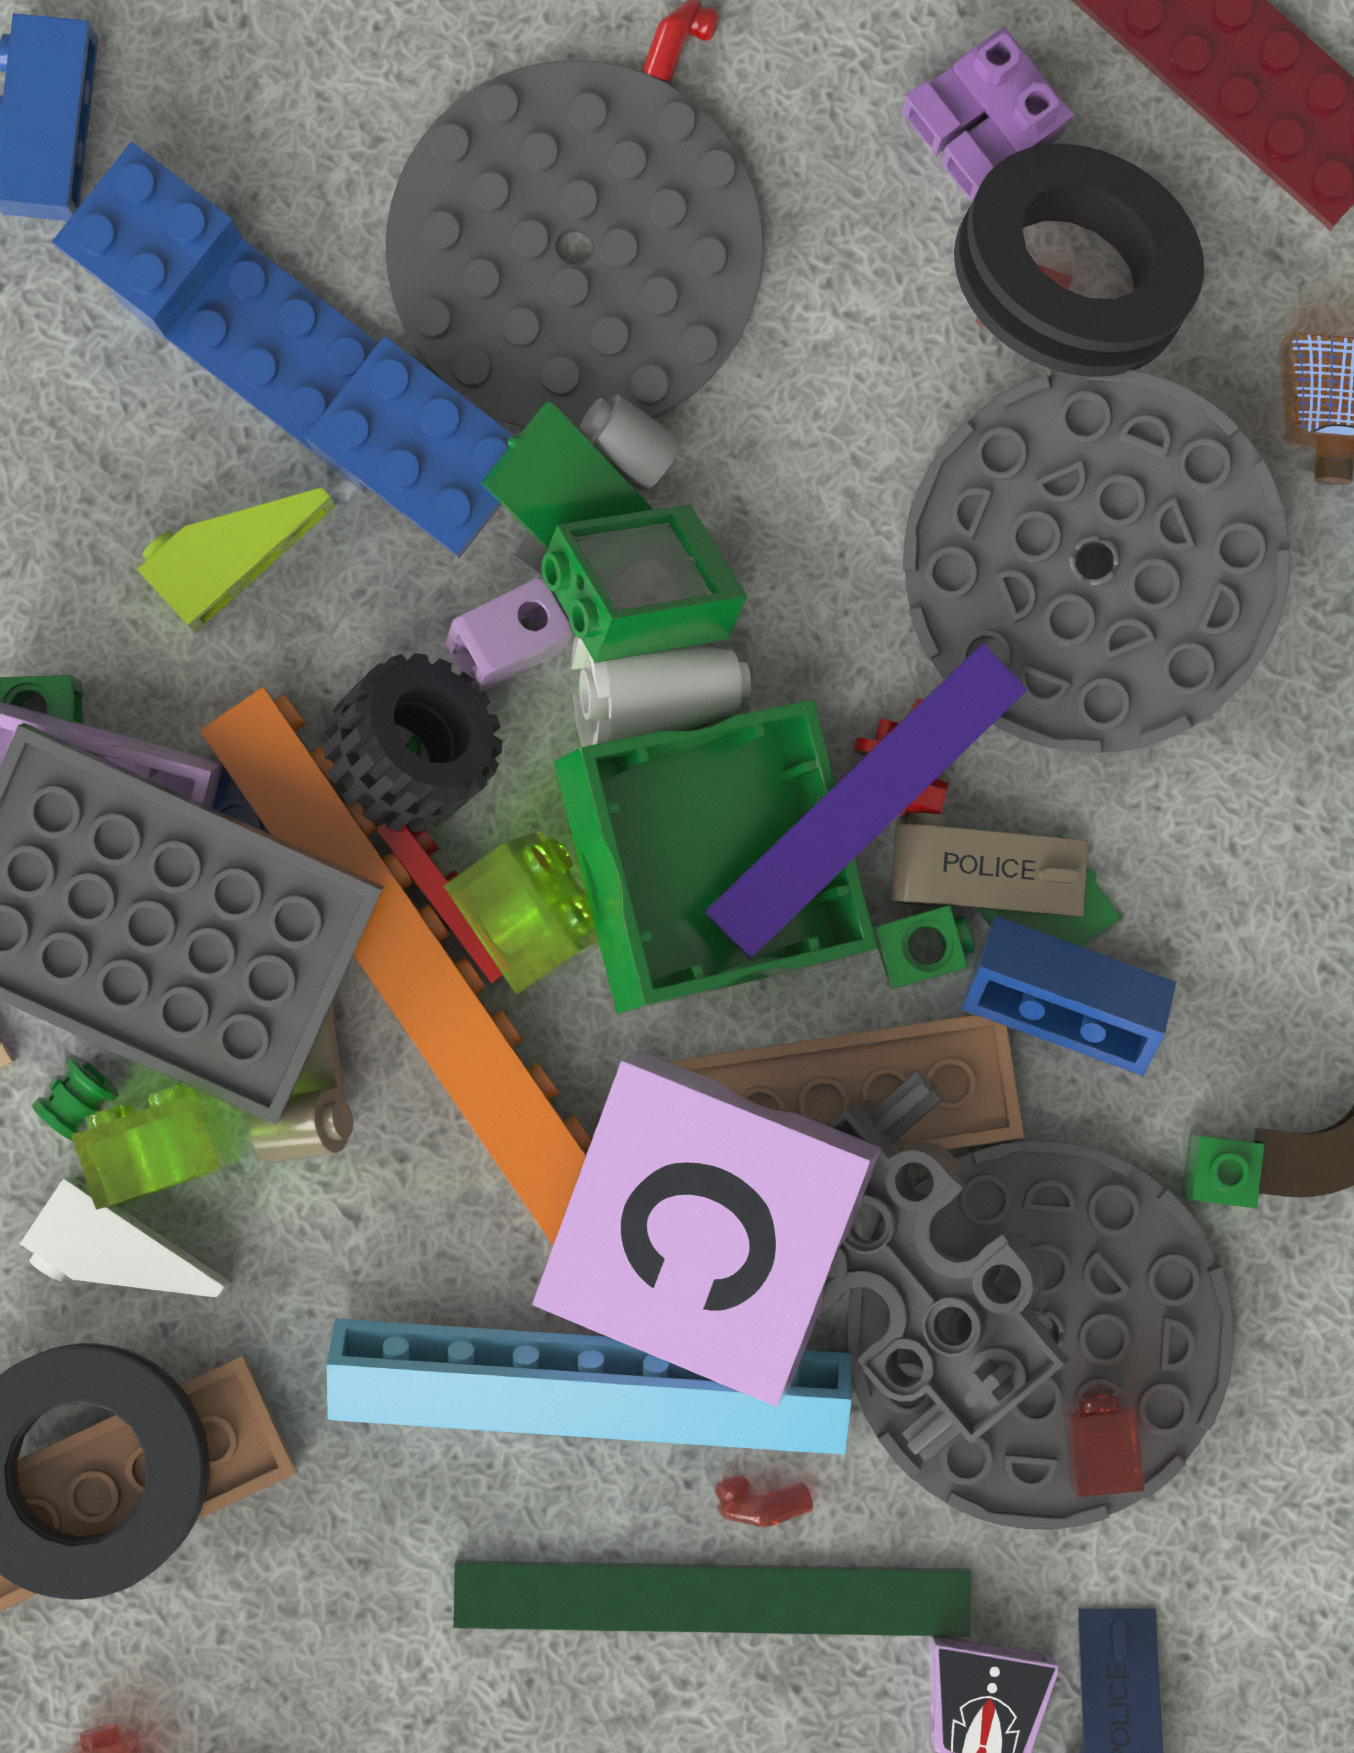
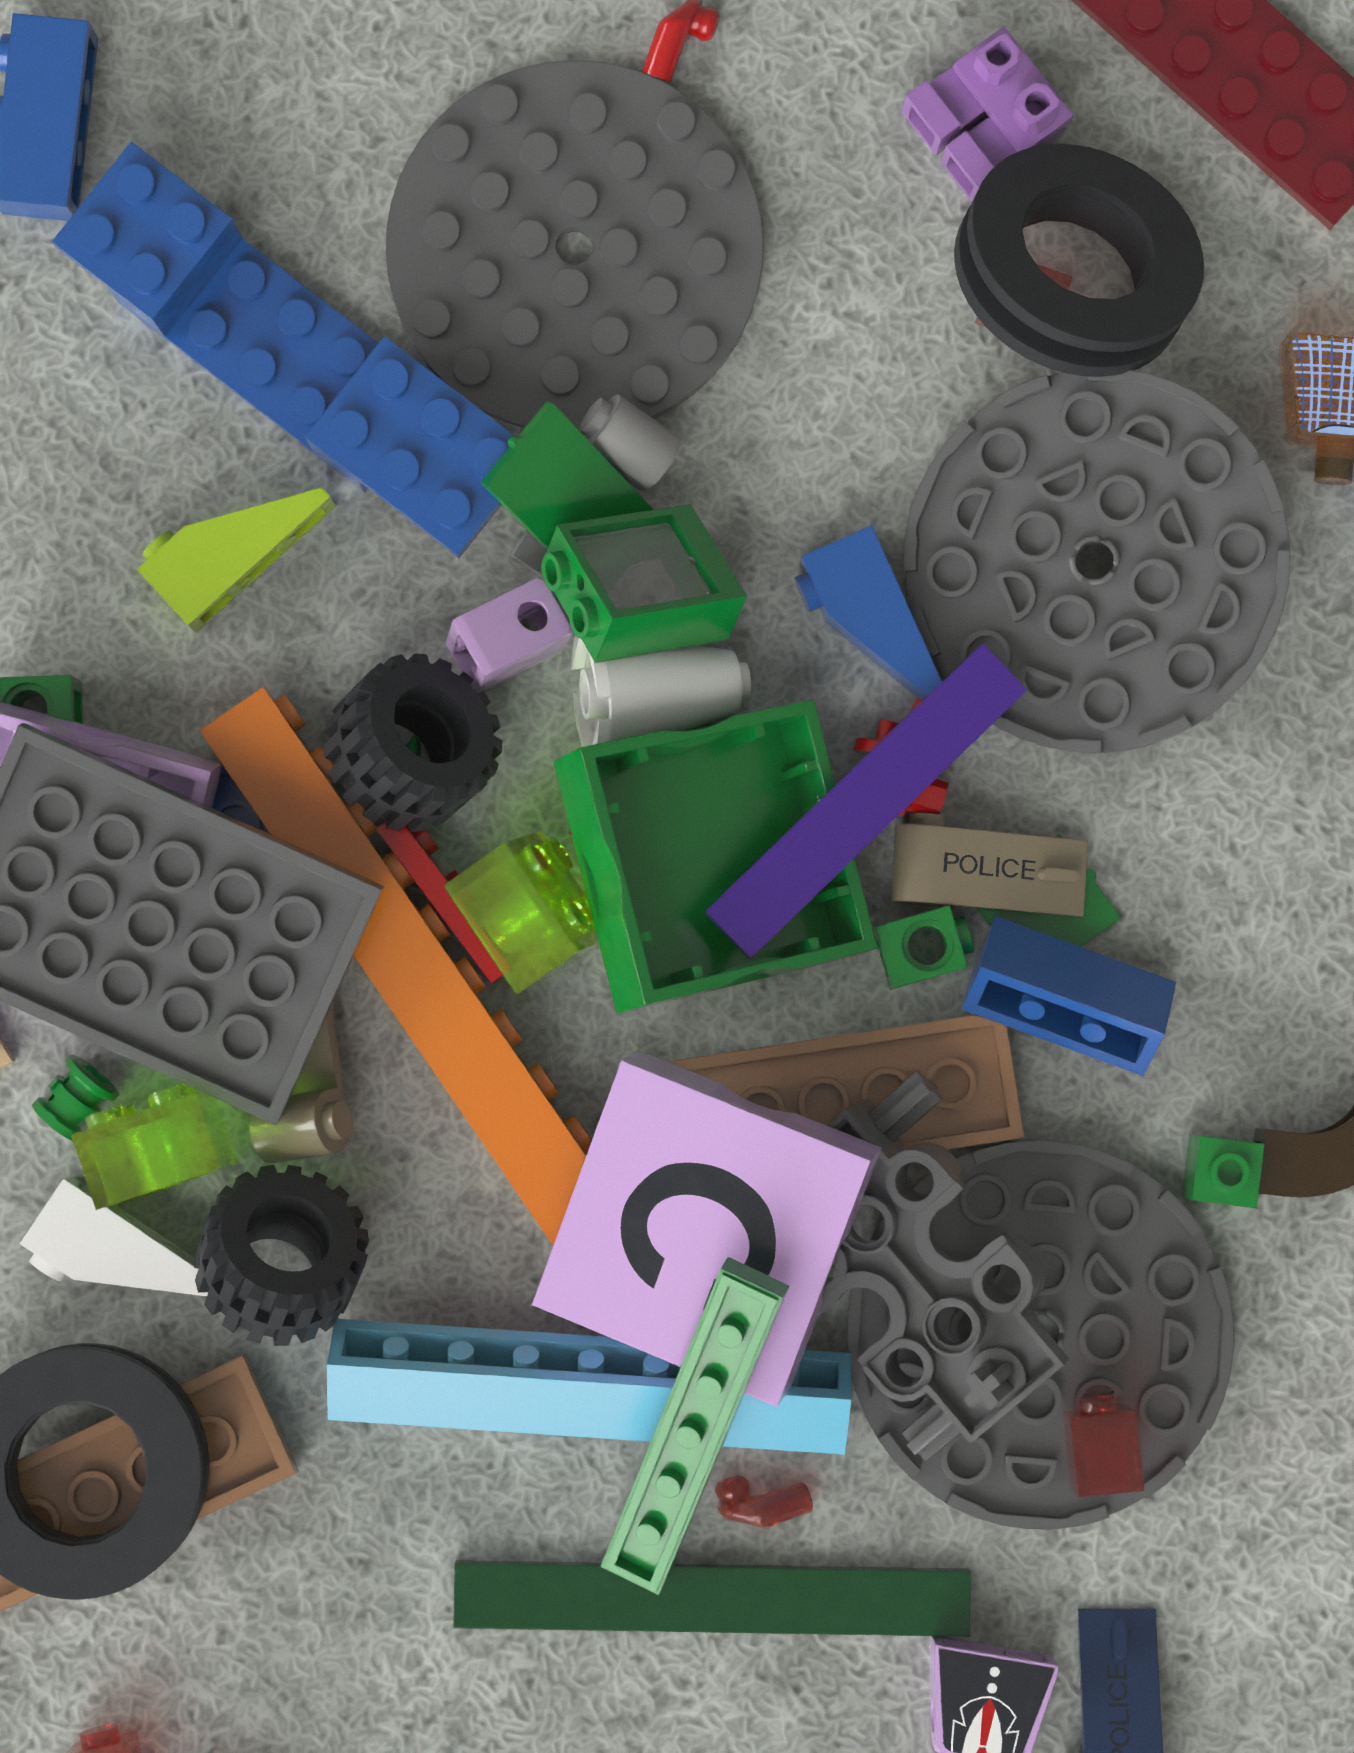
(273, 1299): none -> black tyre
(694, 1424): none -> tile
(866, 606): none -> blue slope

